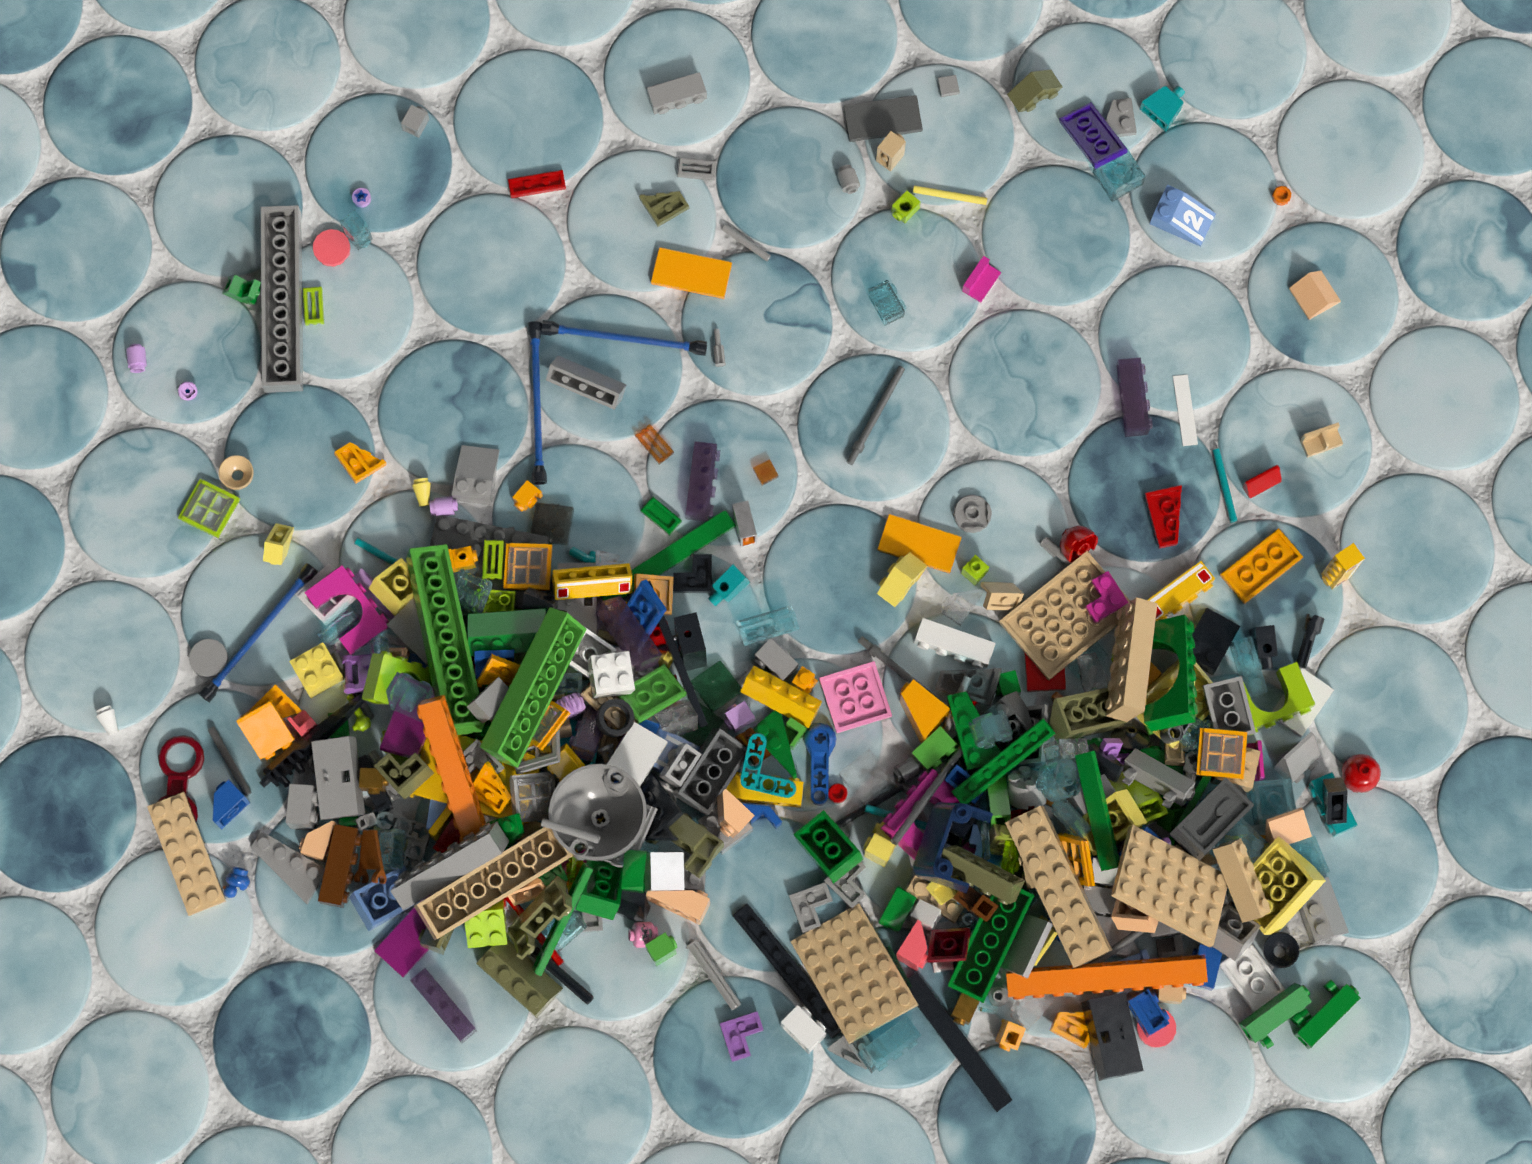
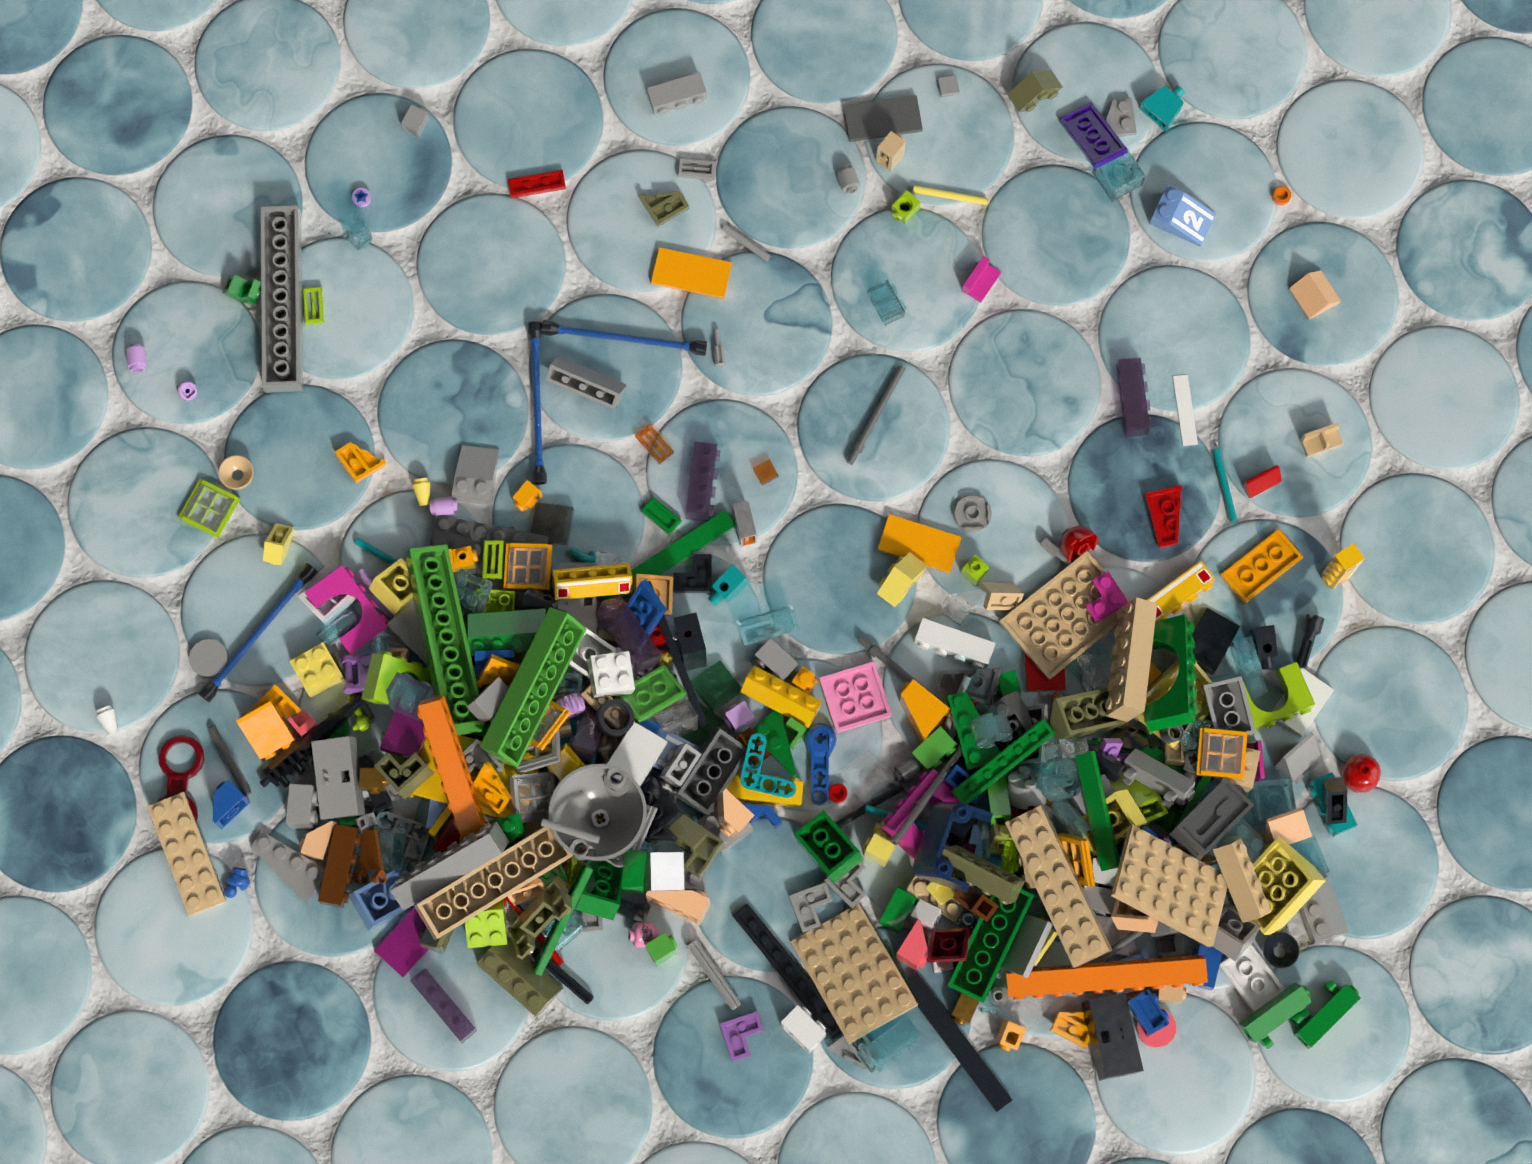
(331, 247): coral tile -> none

